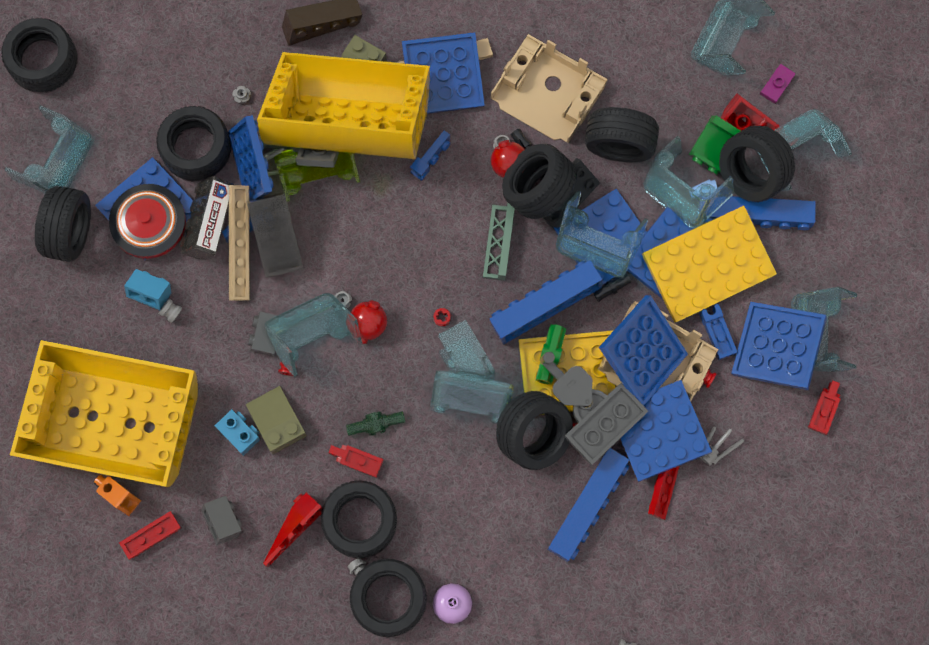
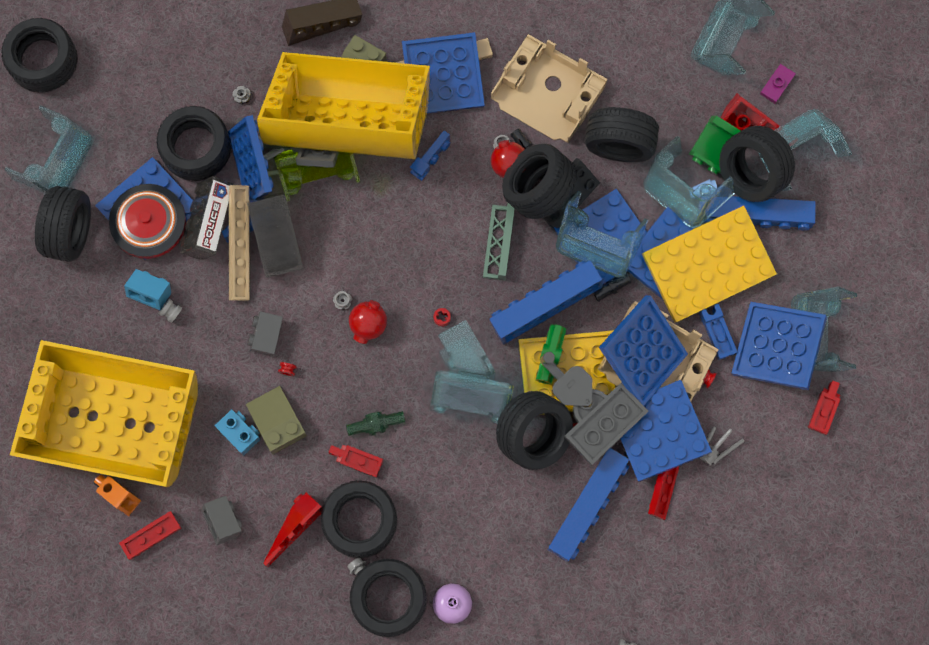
(308, 323): clear light blue windscreen -> none

